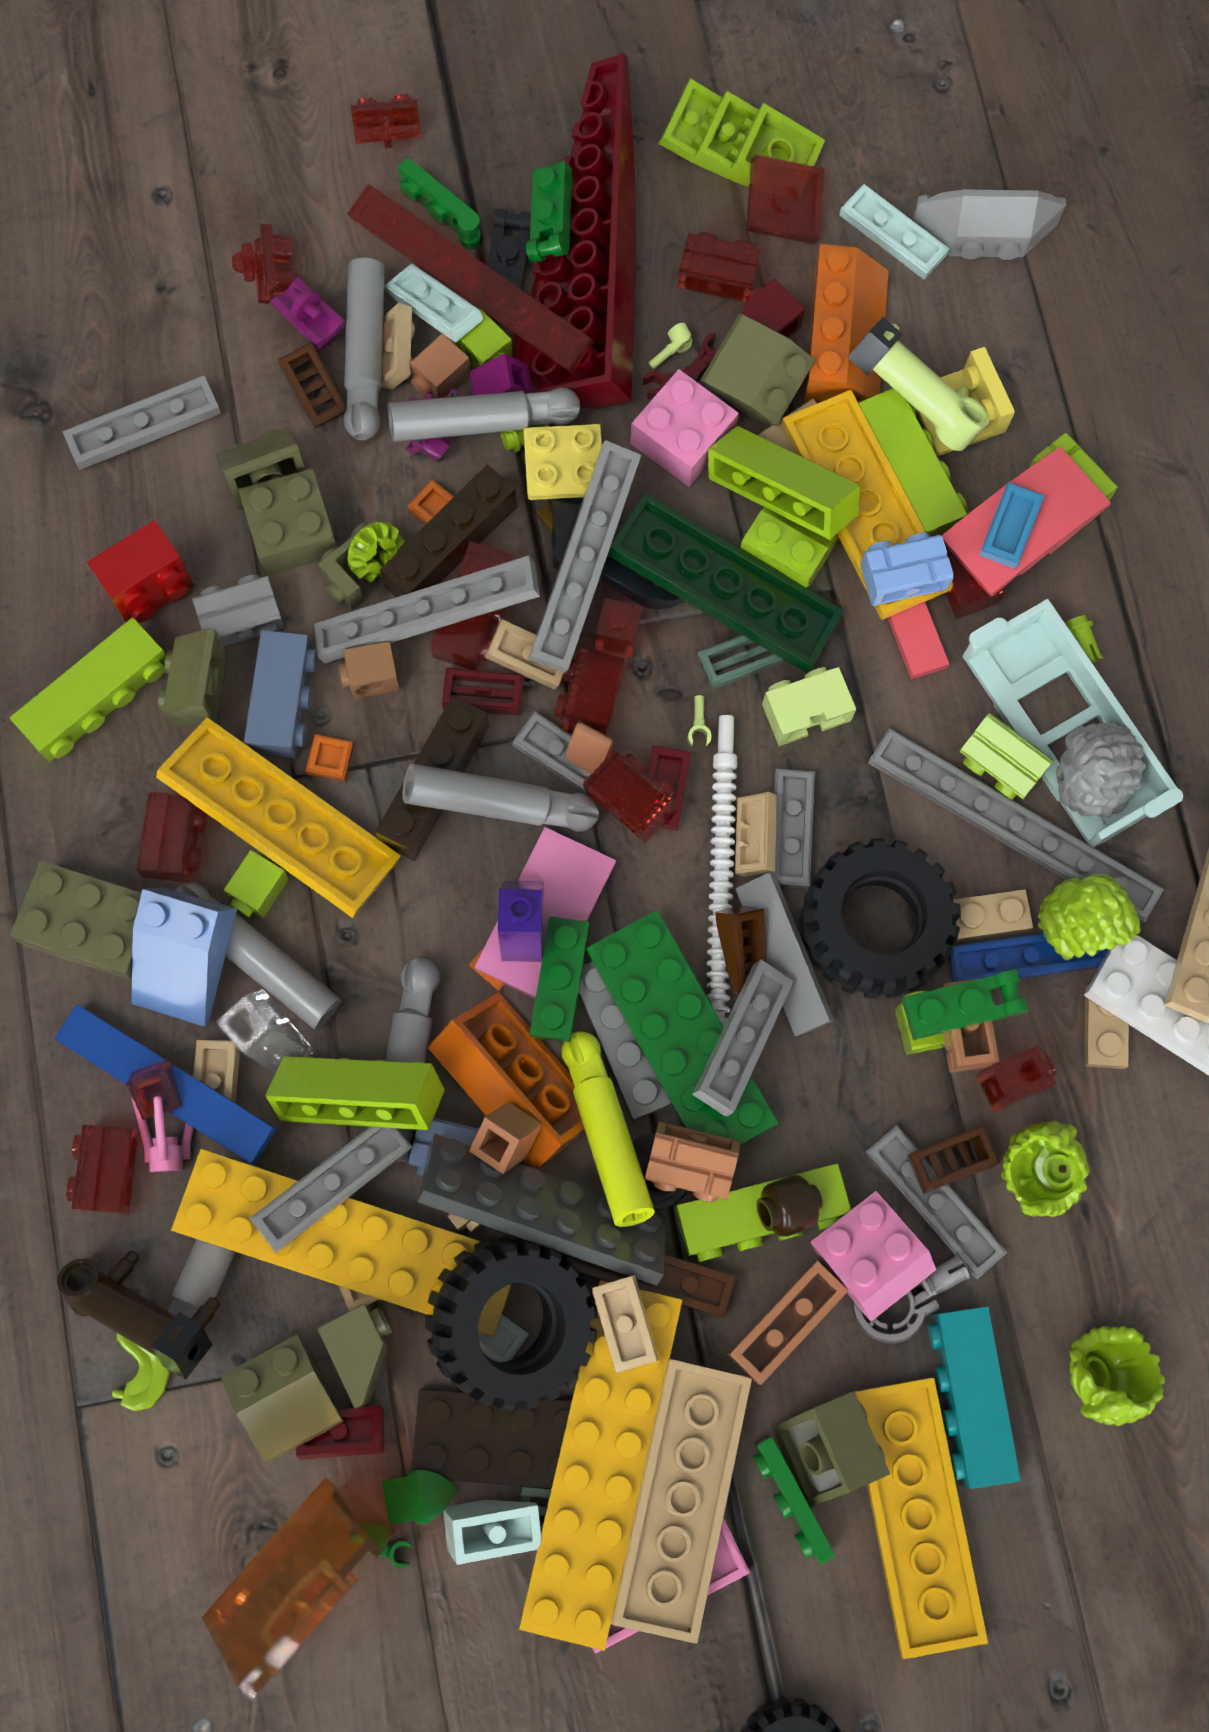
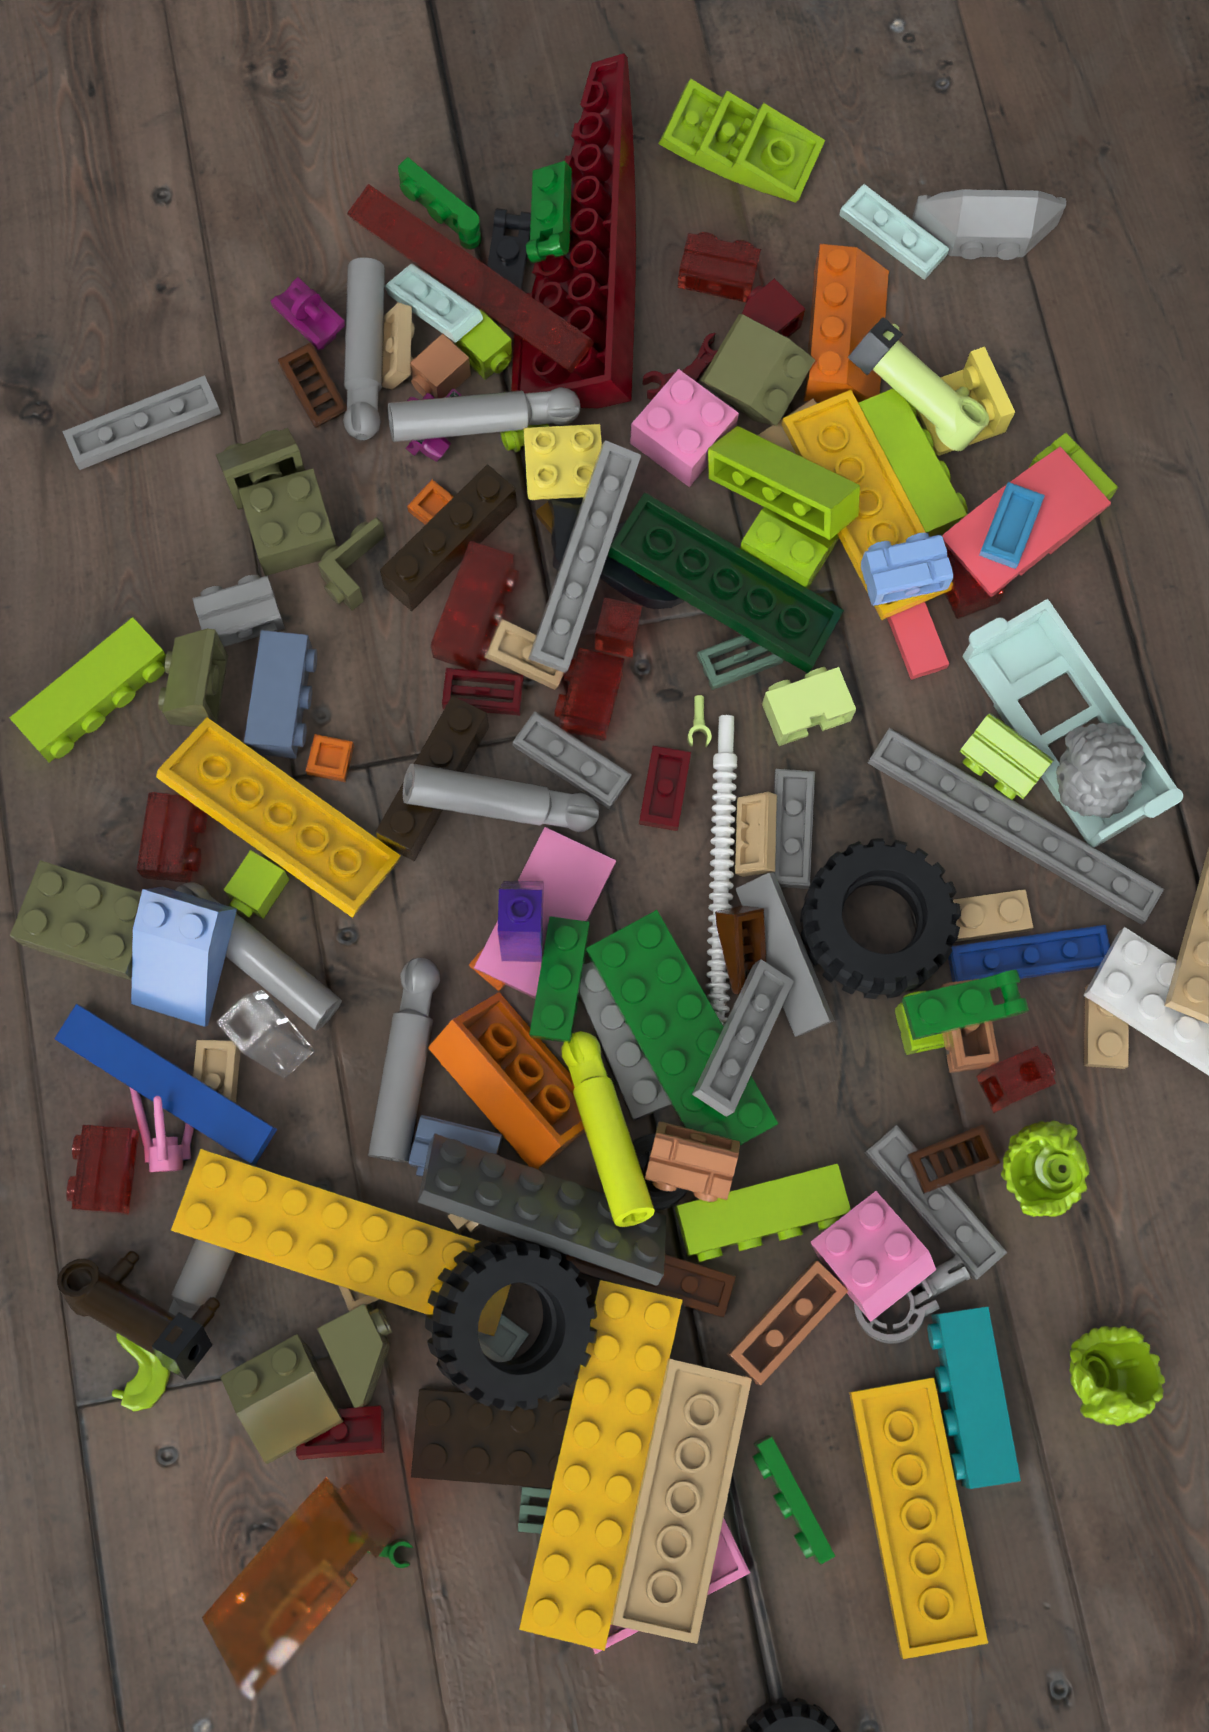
(141, 573): red brick -> none
(152, 1082): slope -> none
(262, 260): clear red hips -> none
(329, 1185): light grey tile -> none
(356, 1092): lime brick -> none
(364, 548): lime gear -> none
(369, 670): medium nougat brick -> none
(385, 120): clear red hips -> none
(417, 1496): green tile -> none
(428, 608): light grey plate -> none
(491, 1529): light aqua slope -> none
(501, 375): magenta brick -> none
(505, 1137): nougat brick -> none
(588, 748): nougat slope -> none
(625, 1324): tan plate -> none
(630, 795): clear red brick -> none
(681, 342): yellowish green hand -> none
(785, 199): clear red tile -> none
(789, 1206): dark brown head -> none
(832, 1449): olive slope -> none
(1082, 632): lime pin -> none
(1088, 916): lime hair -> none

